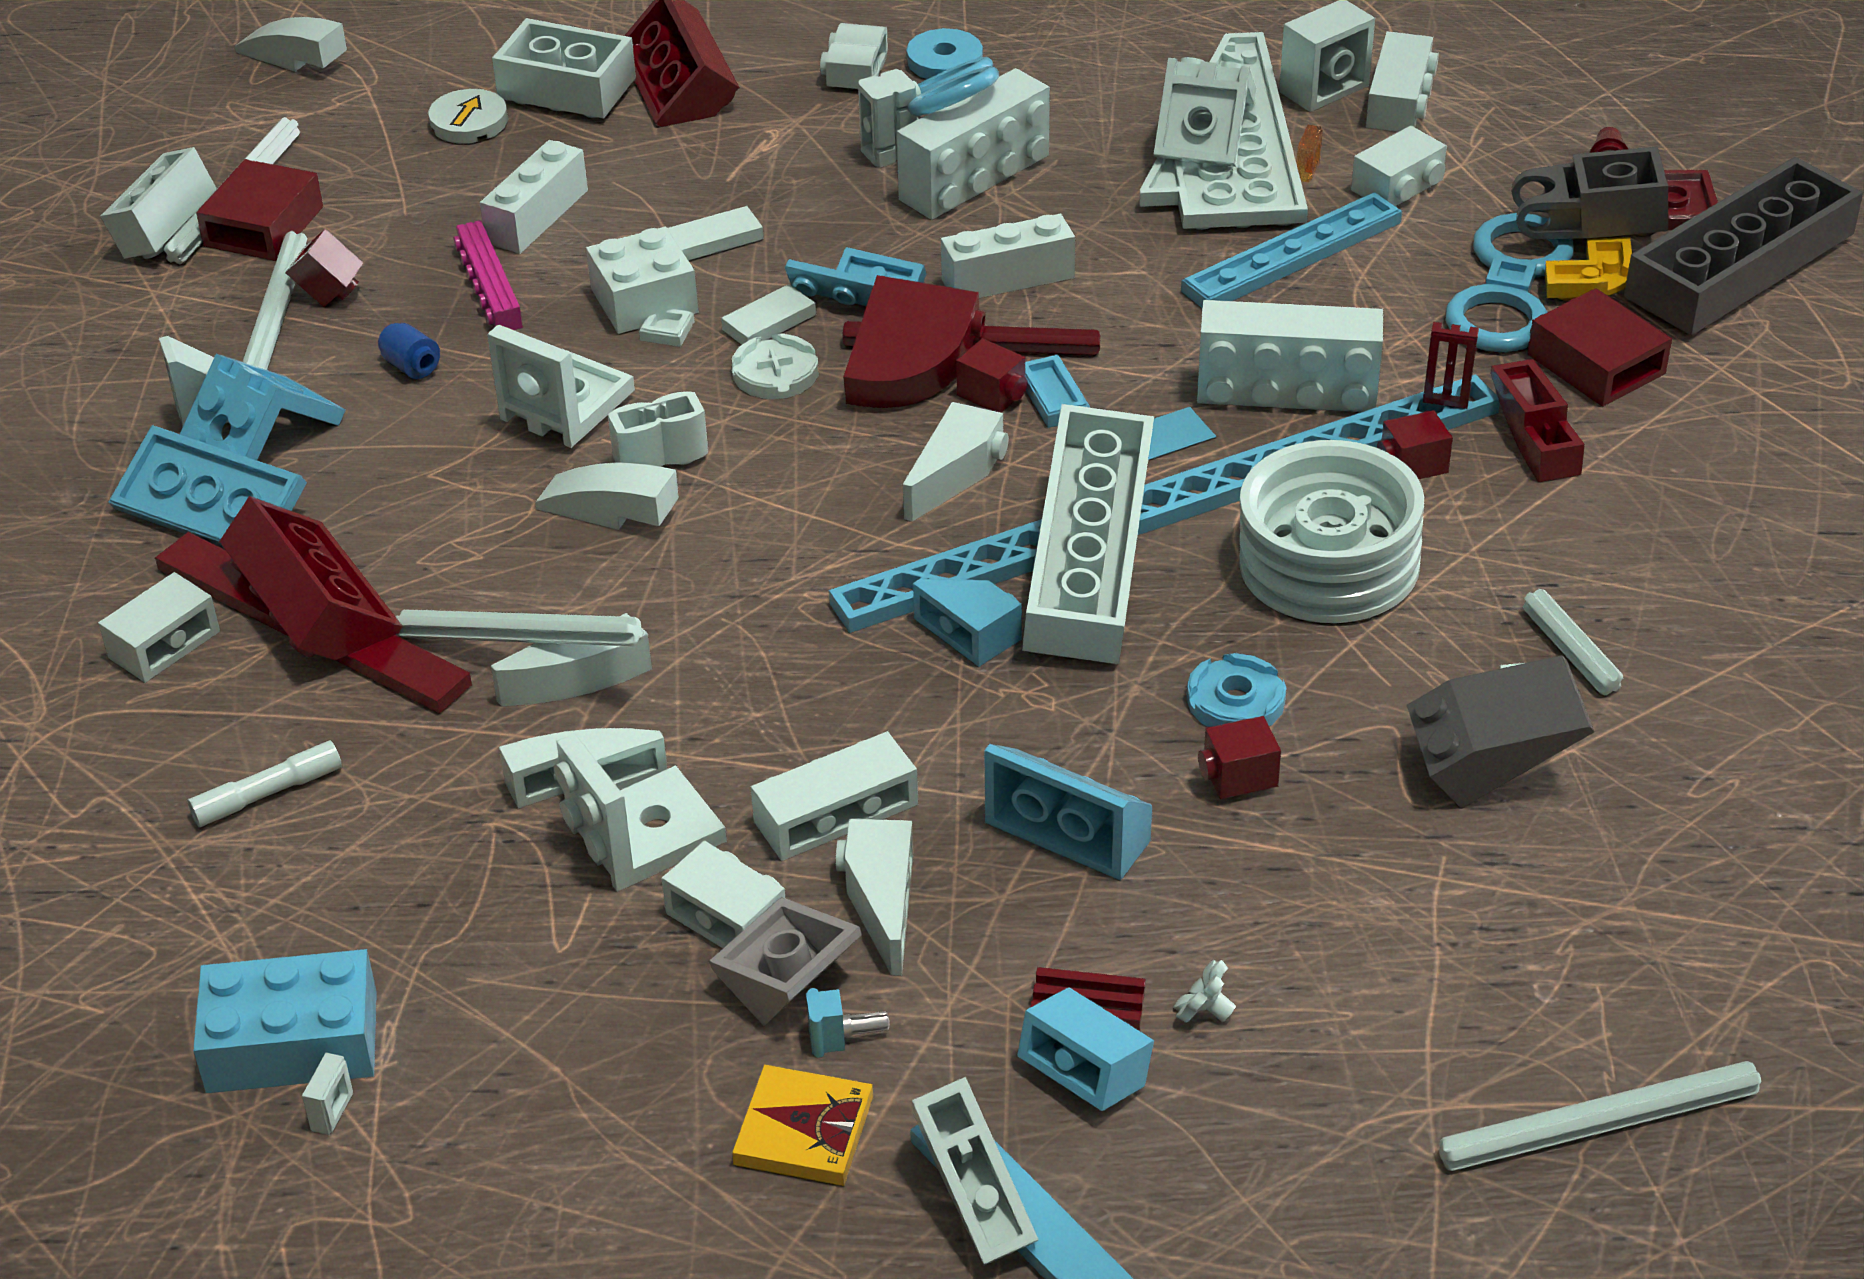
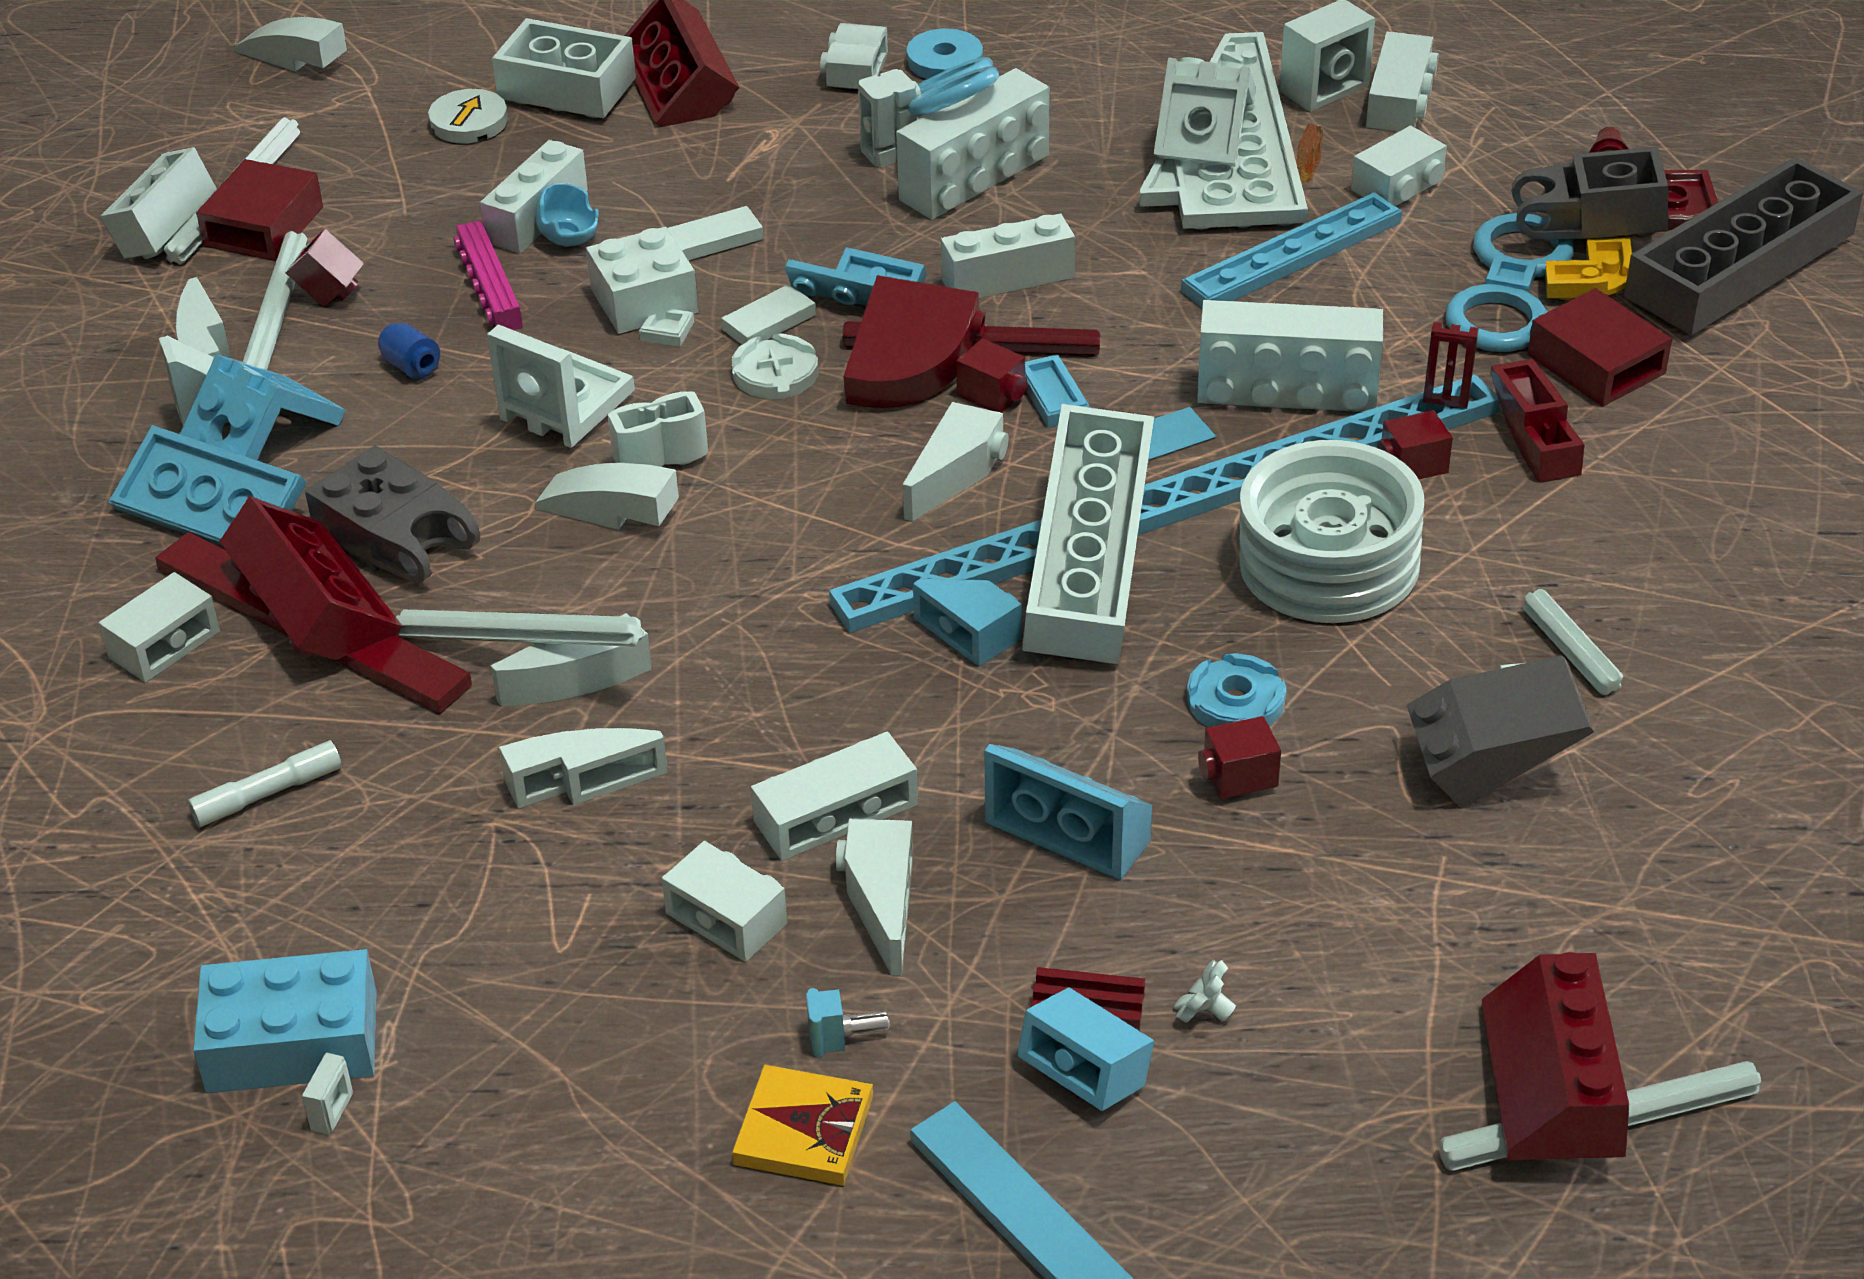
(199, 322): none -> light aqua slope
(390, 514): none -> dark grey brick
(565, 215): none -> medium azure hair
(615, 819): light aqua bracket -> none
(781, 955): light grey slope -> none
(973, 1170): light aqua slope -> none
(1556, 1061): none -> dark red slope

